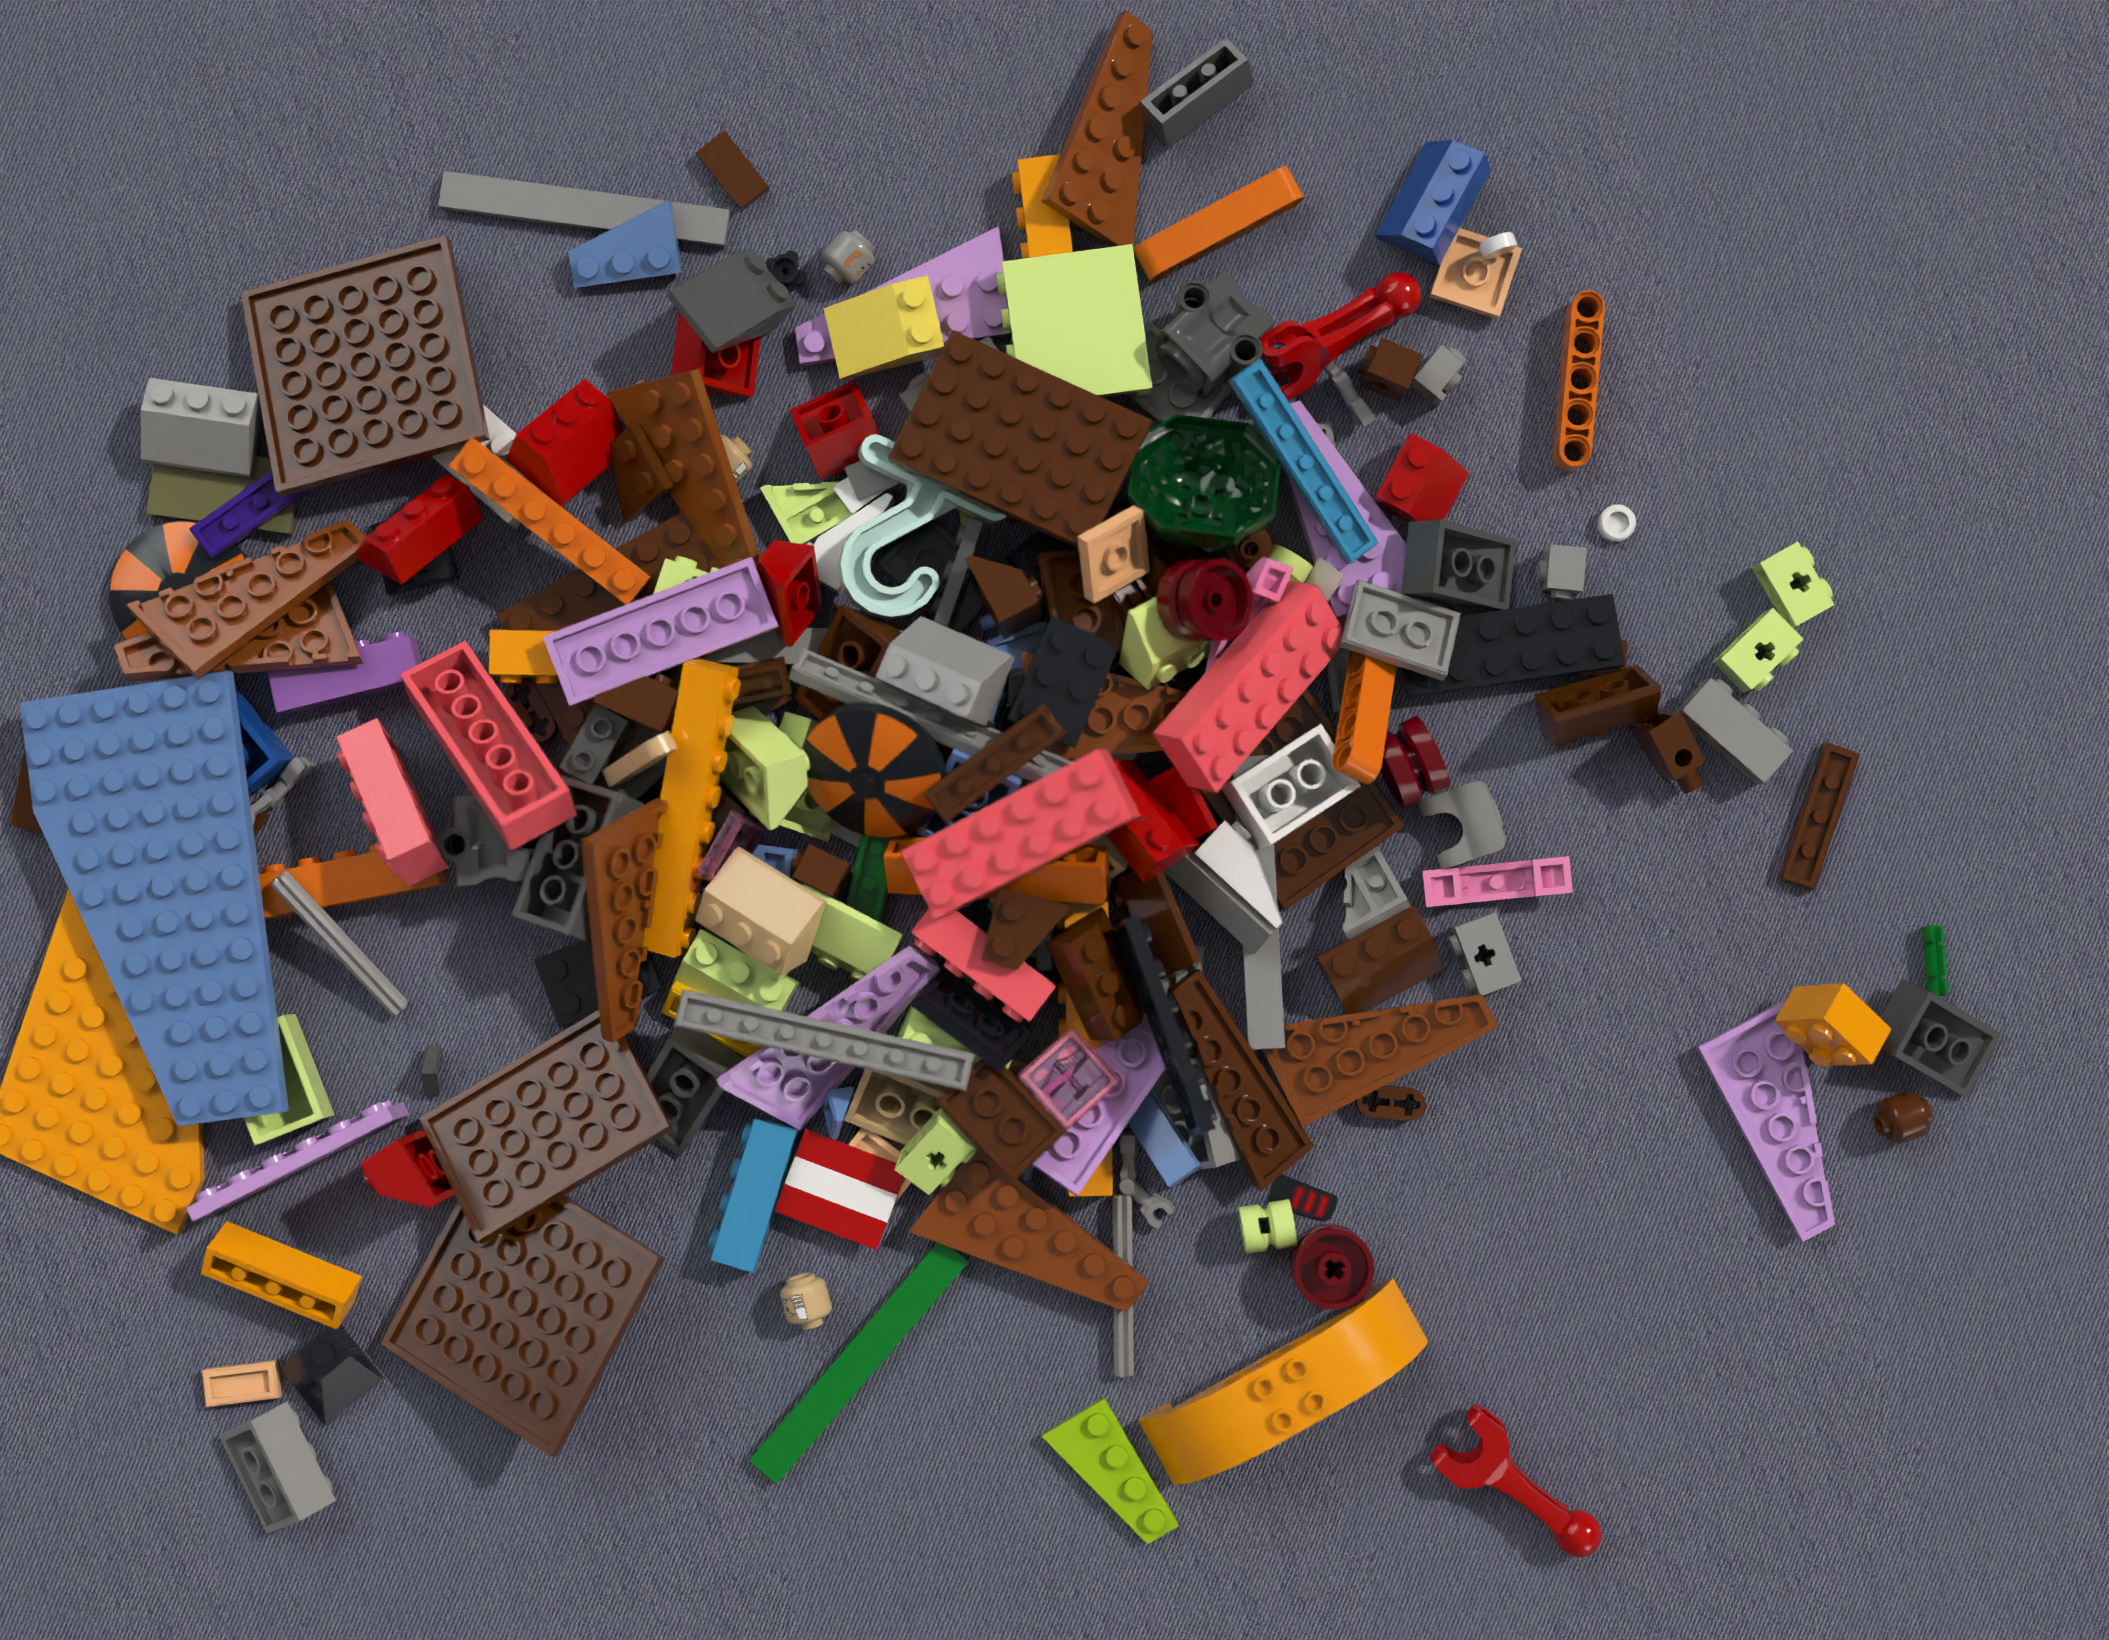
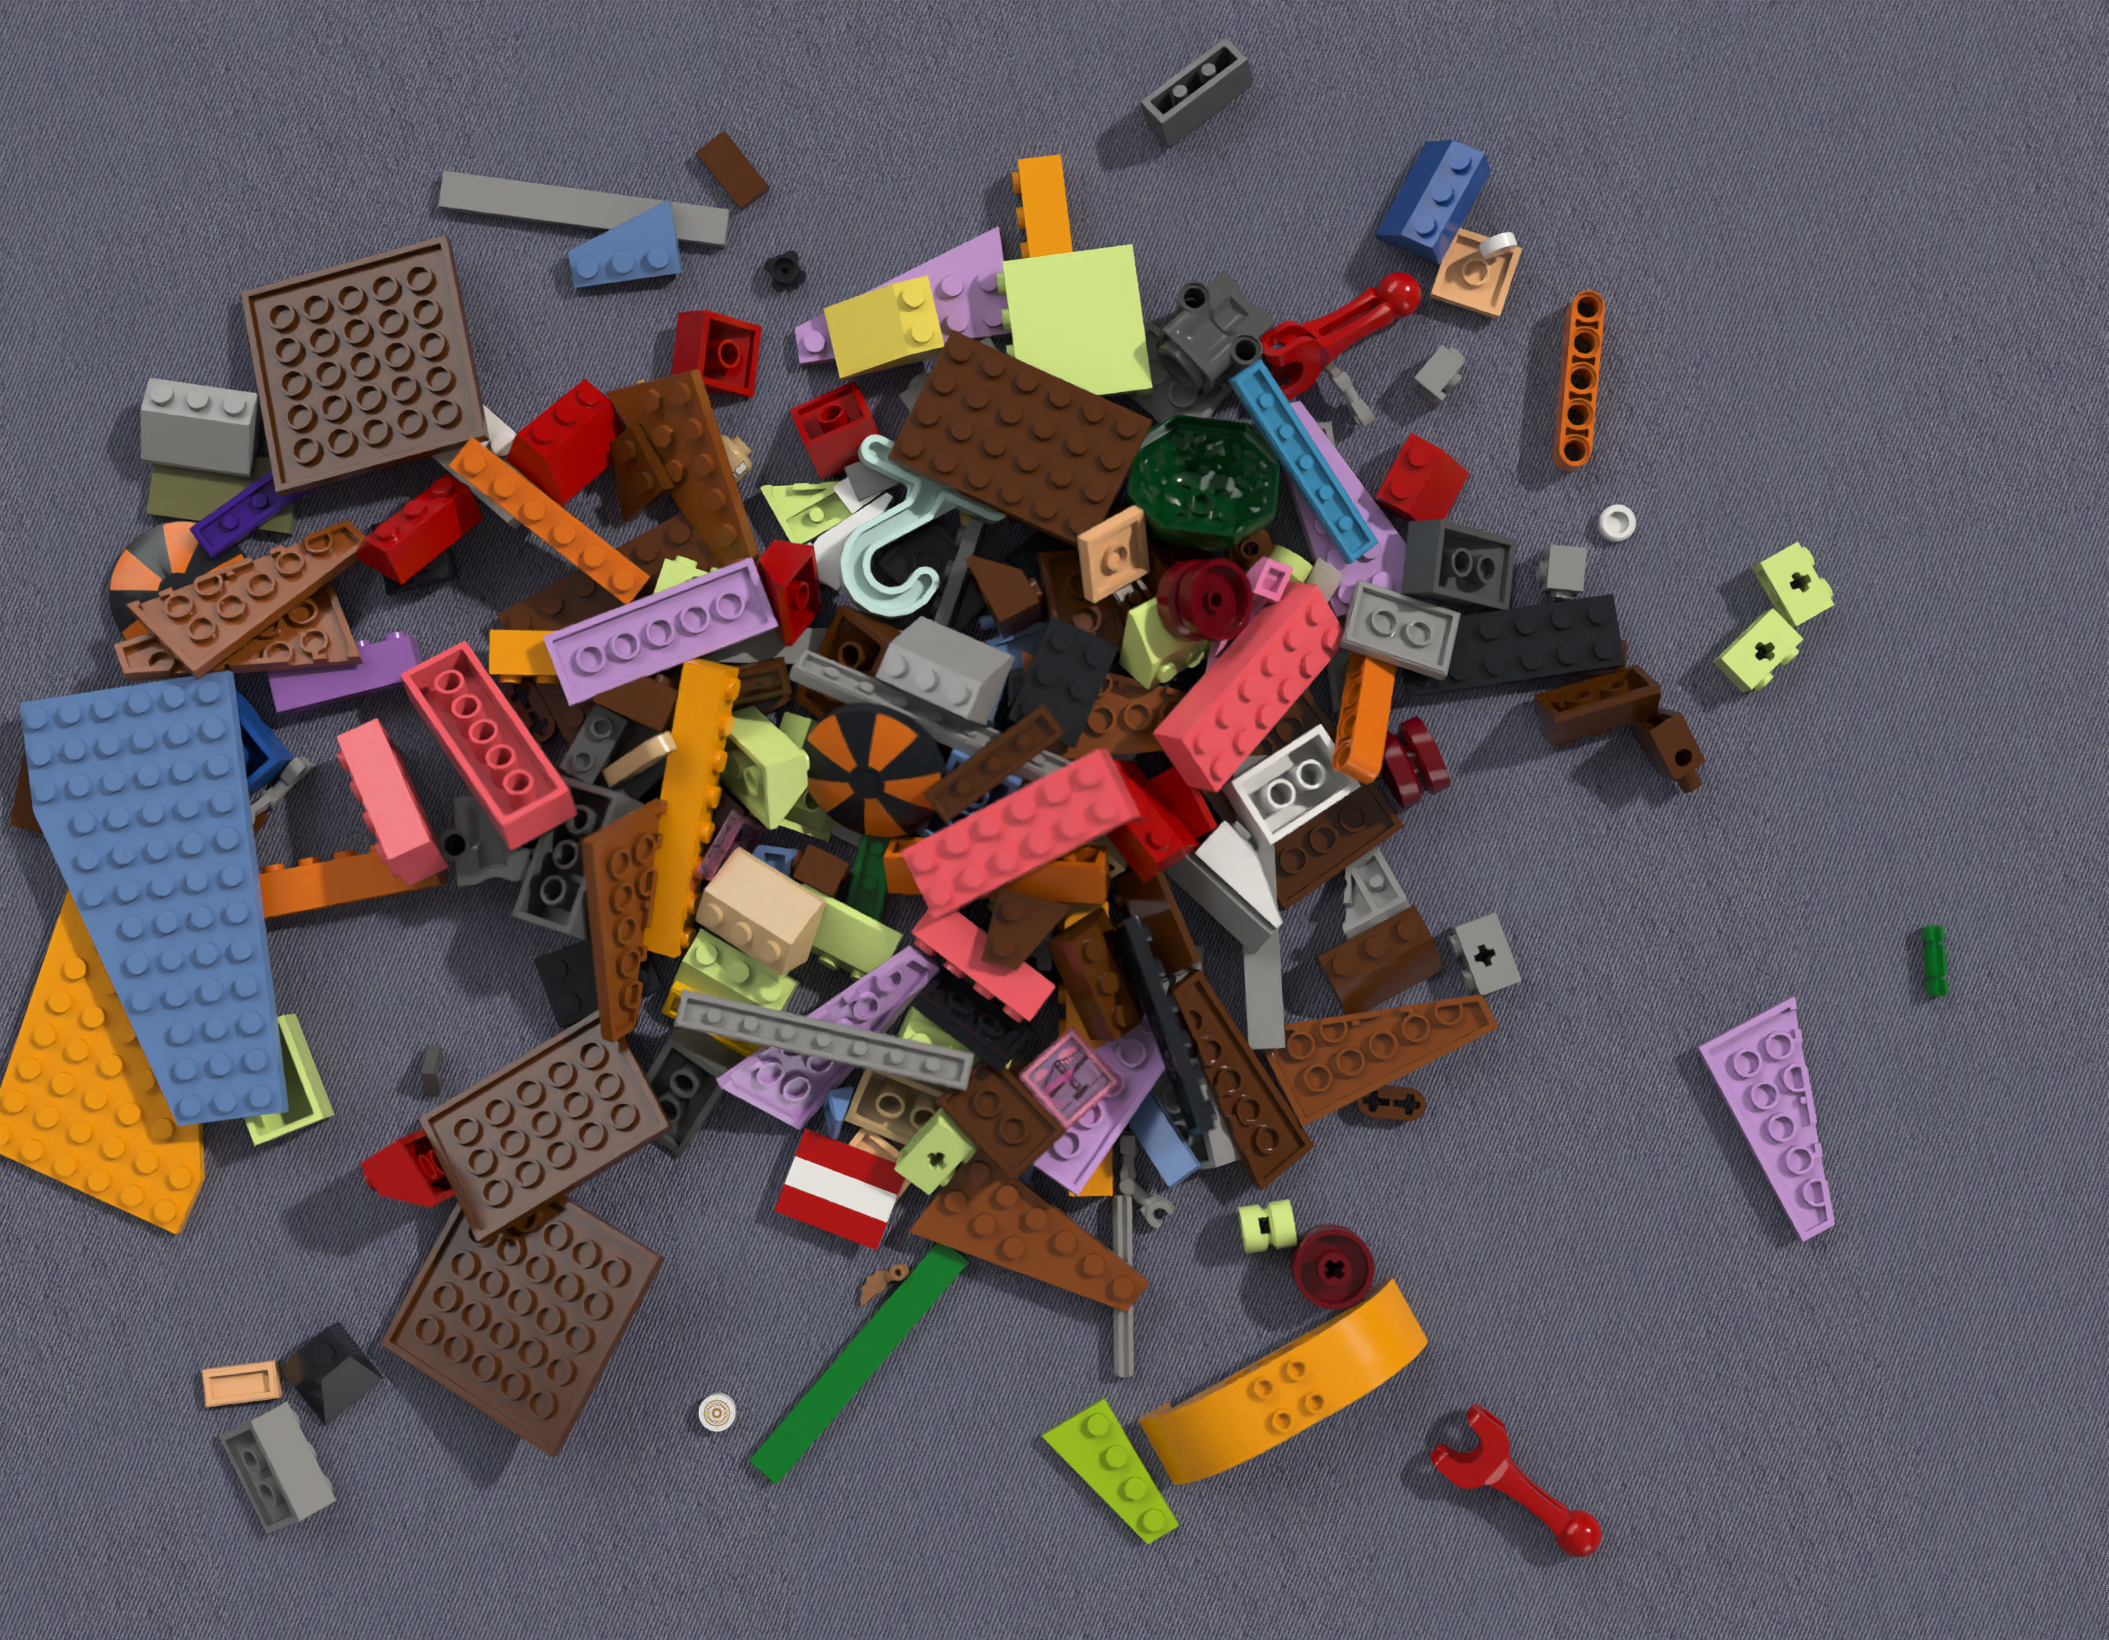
(281, 1275): light orange brick -> none
(286, 1164): lavender plate -> none
(339, 943): light grey axle -> none
(717, 1412): none -> white tile
(733, 301): dark grey slope -> none
(754, 1193): dark azure brick -> none
(805, 1300): tan head -> none
(848, 257): light grey head -> none
(879, 1281): none -> medium nougat piece
(1101, 159): dark orange wing -> none
(1218, 224): orange beam -> none
(1304, 1198): black sticker -> none
(1389, 369): reddish brown brick -> none
(1479, 819): light grey piece -> none
(1497, 881): bright pink slope -> none
(1735, 730): light grey brick -> none
(1818, 816): reddish brown tile -> none
(1832, 1025): light orange brick -> none
(1903, 1117): reddish brown head -> none
(1936, 1037): dark grey slope -> none

